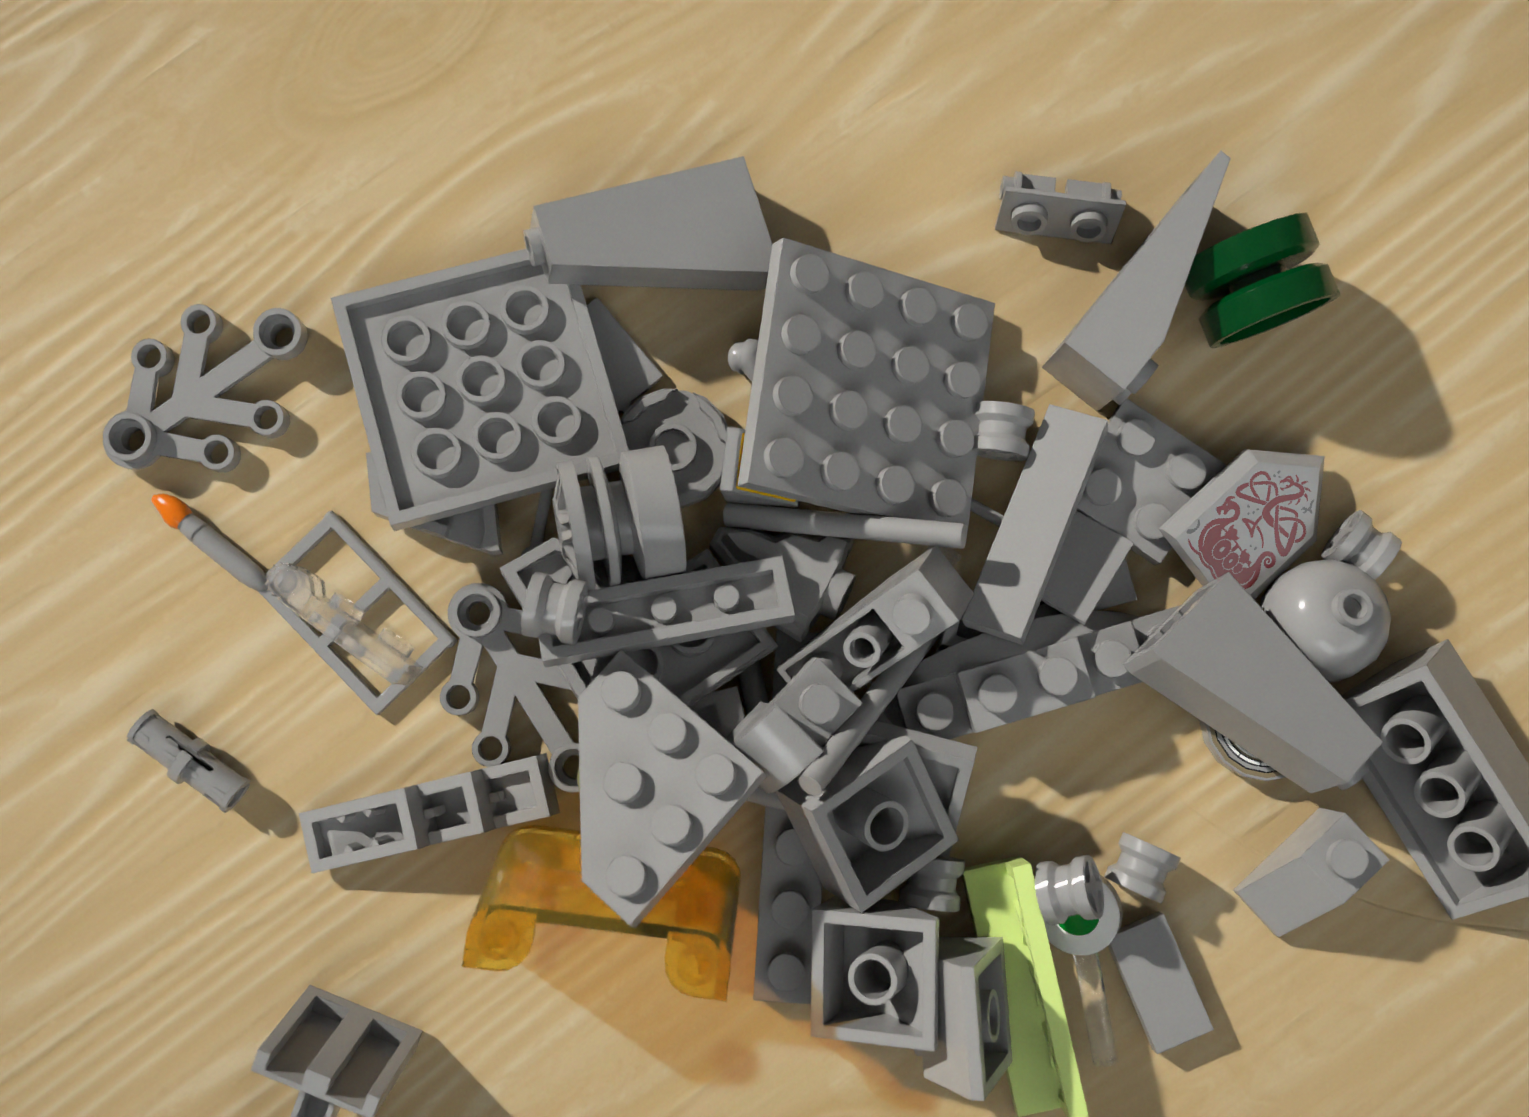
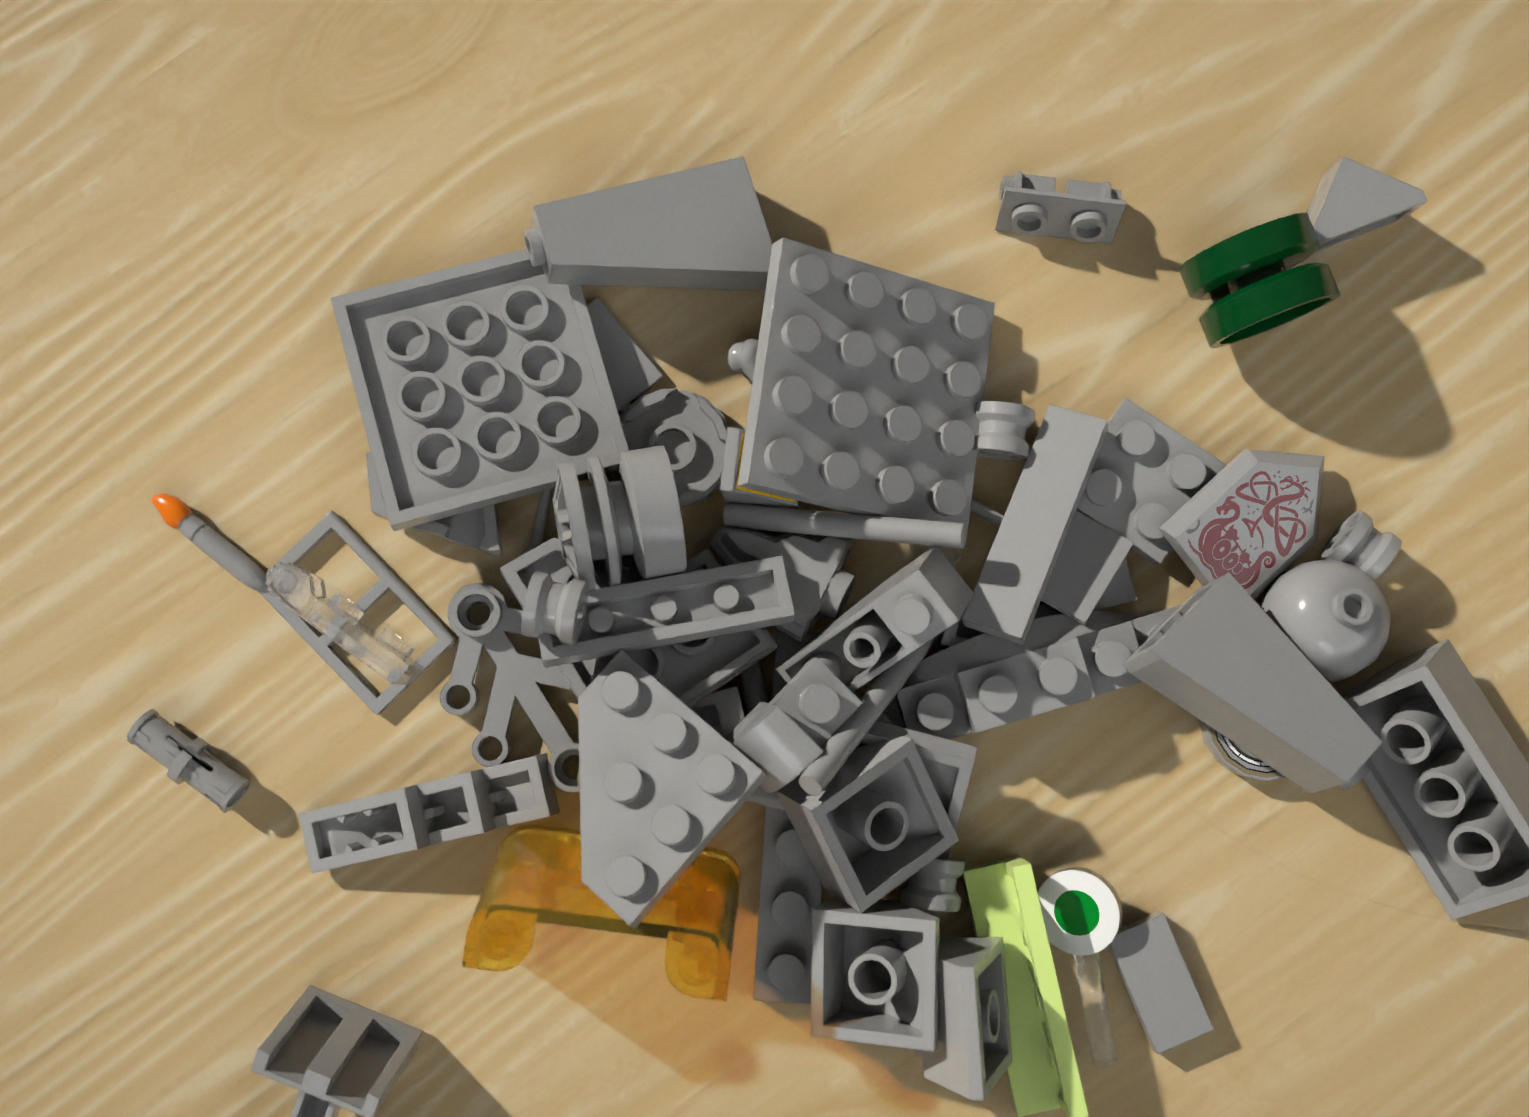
(197, 393): light grey plant -> none
(1069, 890): light grey wheel -> none
(1114, 340): light grey slope -> none
(1142, 867): light grey wheel -> none
(1311, 872): light grey slope -> none
(1358, 201): none -> light grey slope

